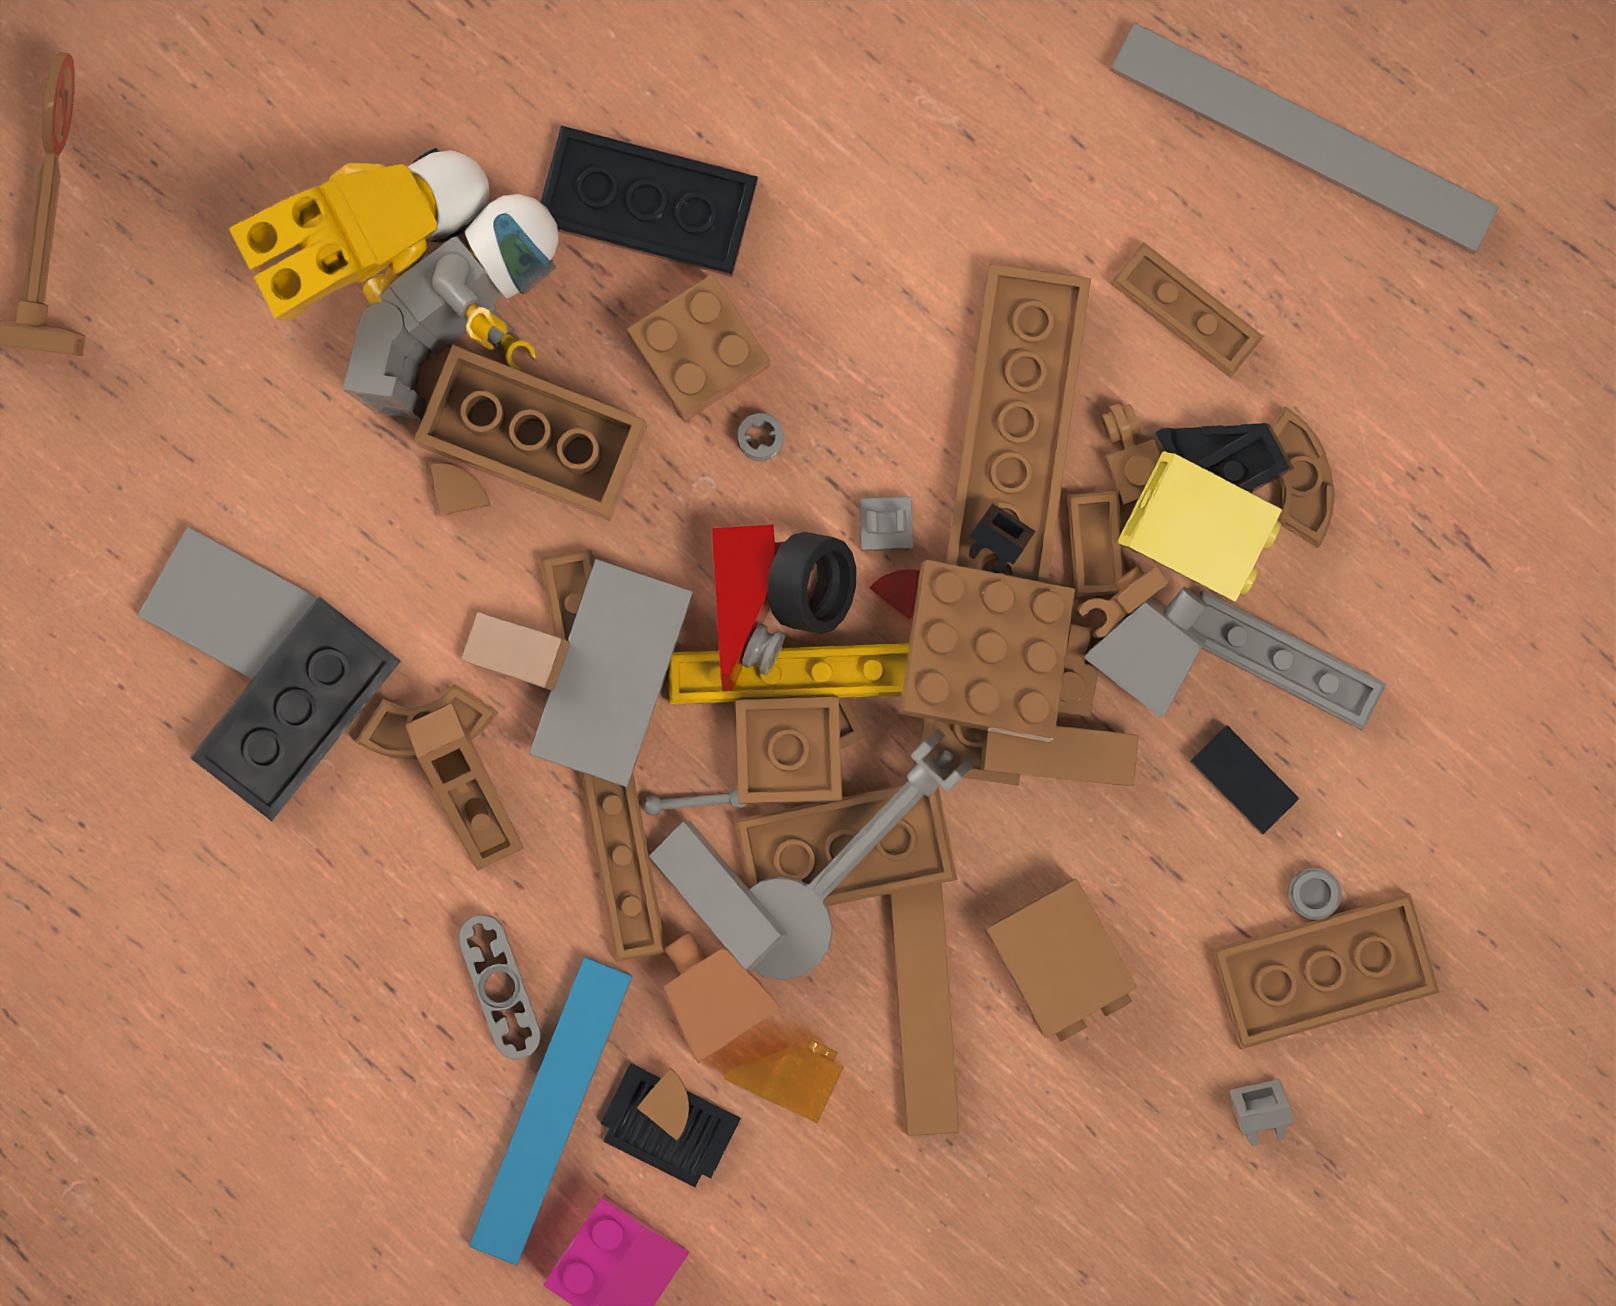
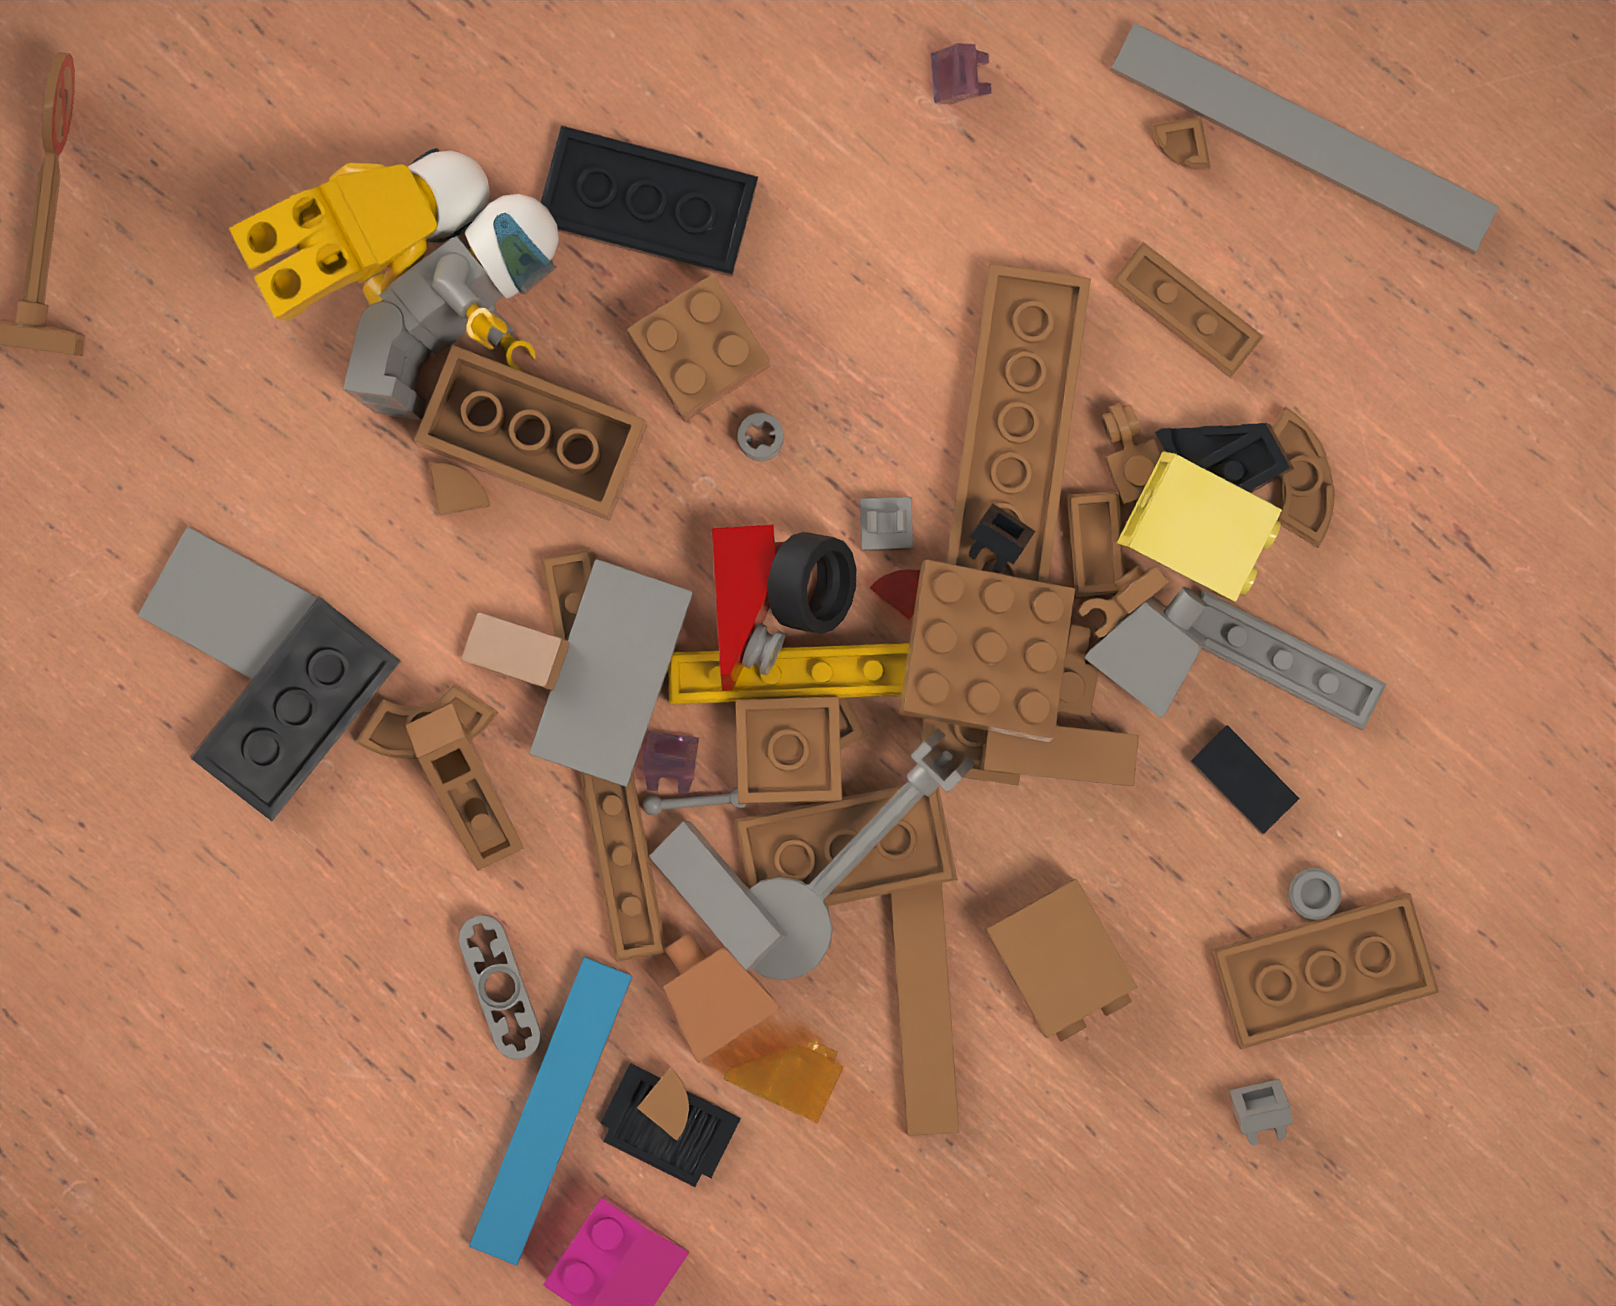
(672, 758): none -> tile
(957, 75): none -> tile
(1183, 142): none -> medium nougat tile

